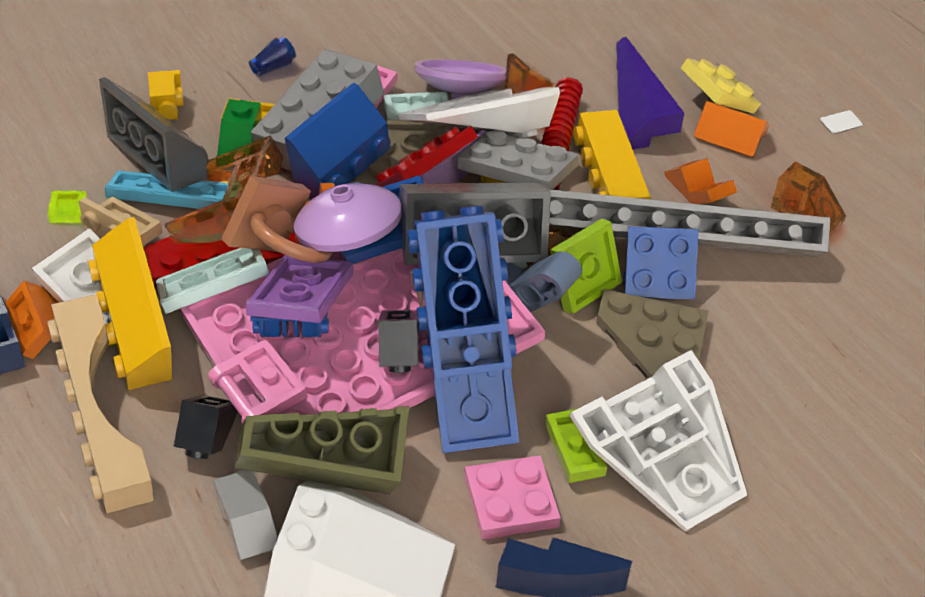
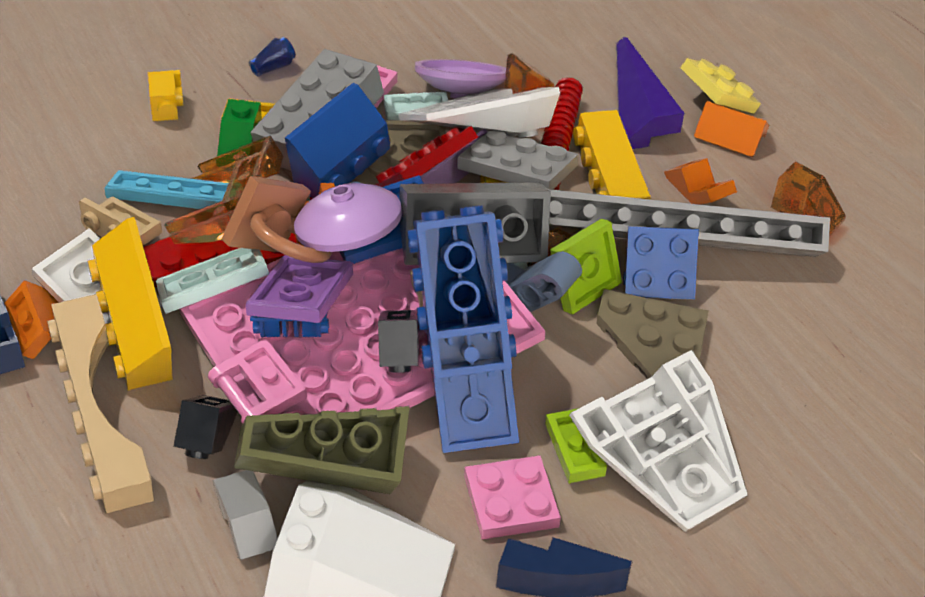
(65, 206): clear neon green tile -> none
(151, 138): dark grey slope -> none
(841, 121): white sticker -> none

